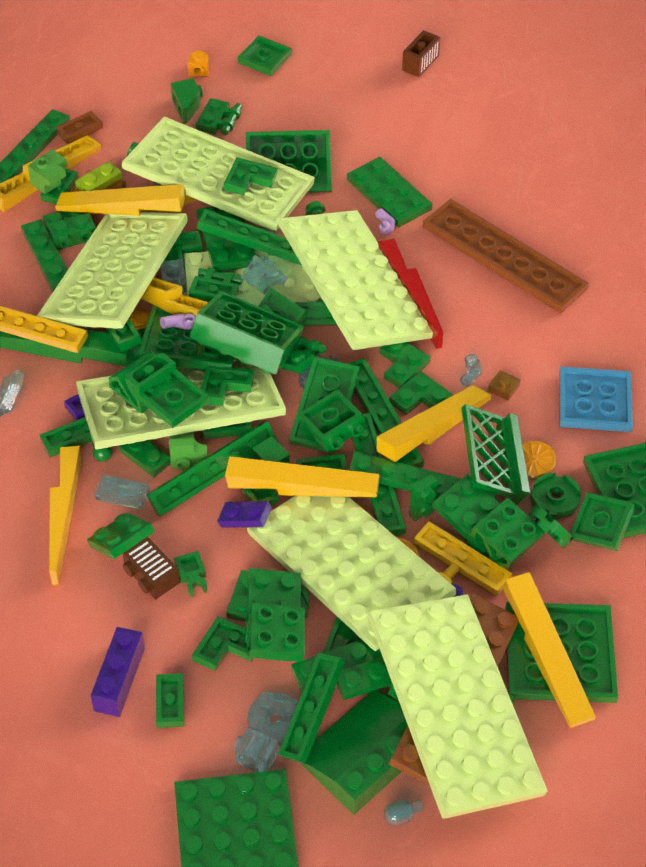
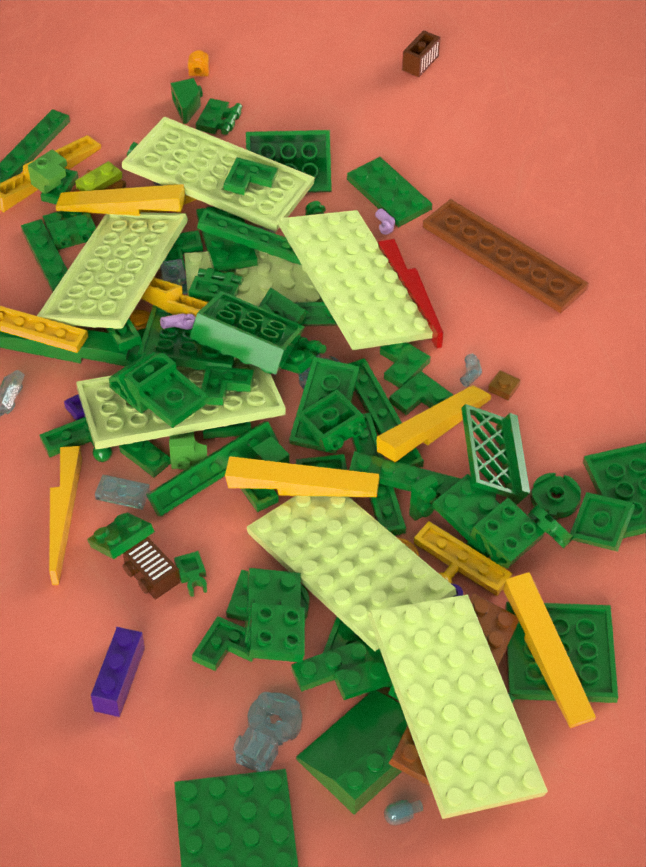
(79, 127): dark orange plate -> none
(169, 700): green plate -> none
(244, 514): dark purple plate -> none
(262, 274): clear light blue brick -> none
(264, 55): green plate -> none
(311, 708): green plate -> none
(538, 458): light orange wheel -> none
(595, 399): dark azure plate -> none

